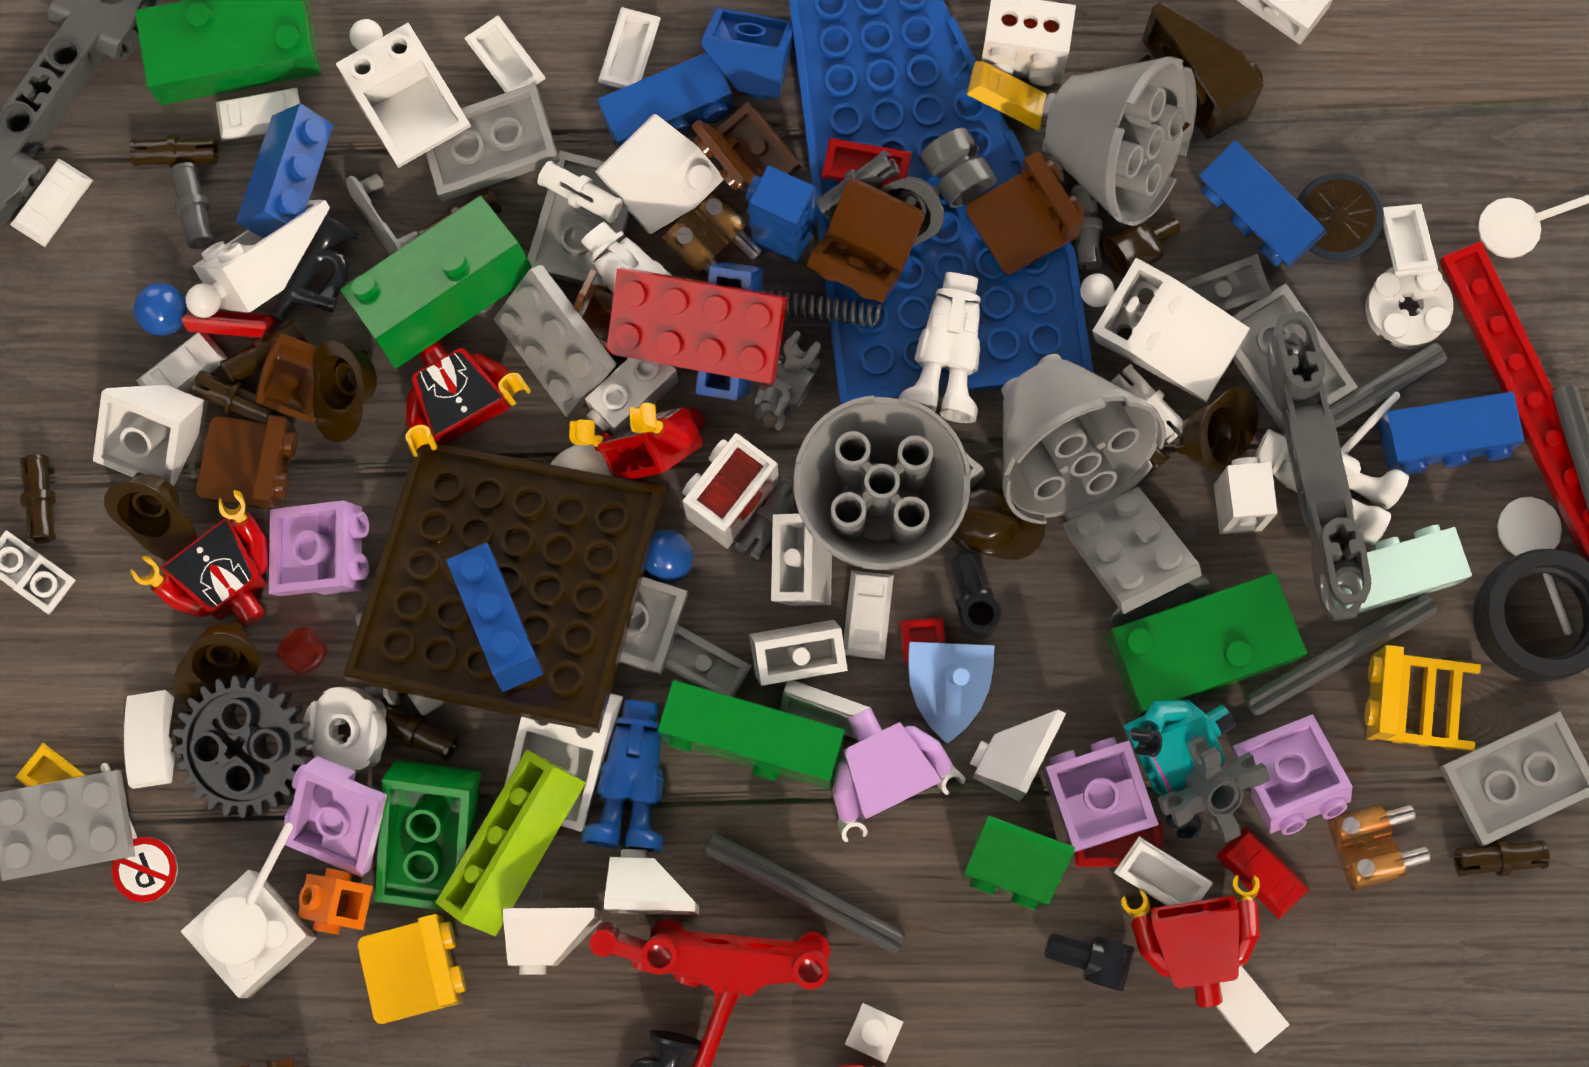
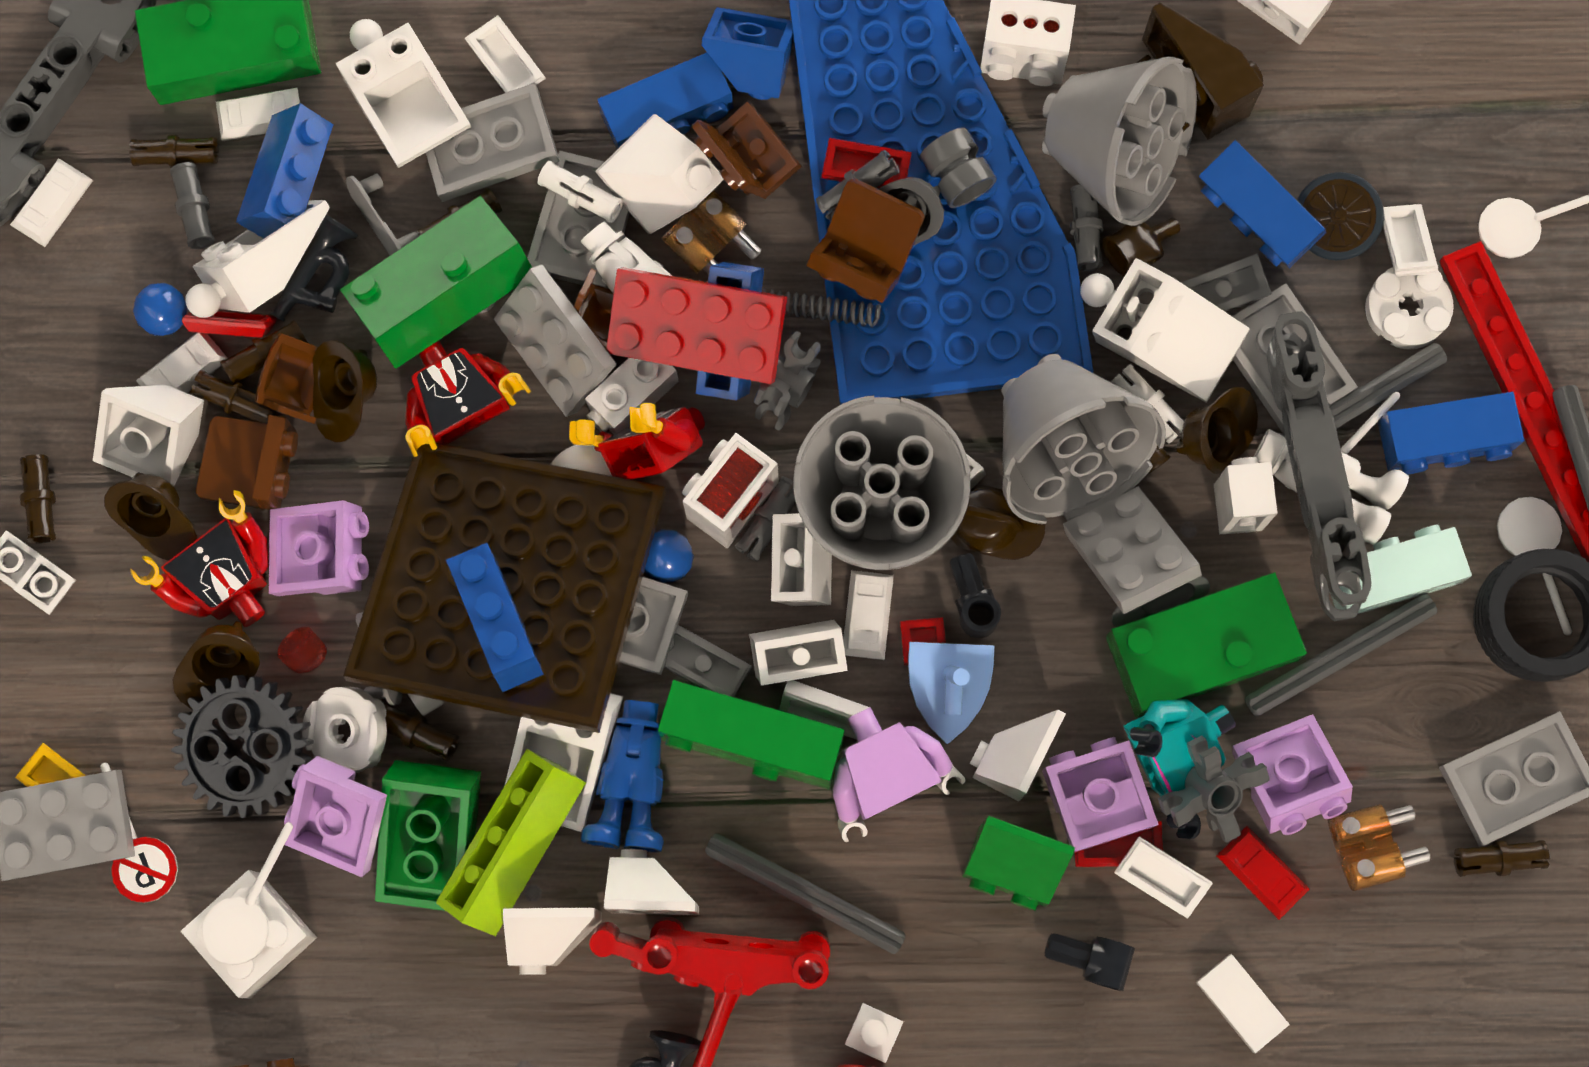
(148, 740): white slope -> none
(334, 901): orange brick -> none
(411, 969): yellow bracket -> none
(629, 48): white tile -> none
(781, 213): blue brick -> none
(950, 344): white piece -> none
(1007, 94): yellow tile -> none
(1026, 216): reddish brown bracket -> none
(1199, 940): red torso -> none
(1389, 699): yellow plate -> none

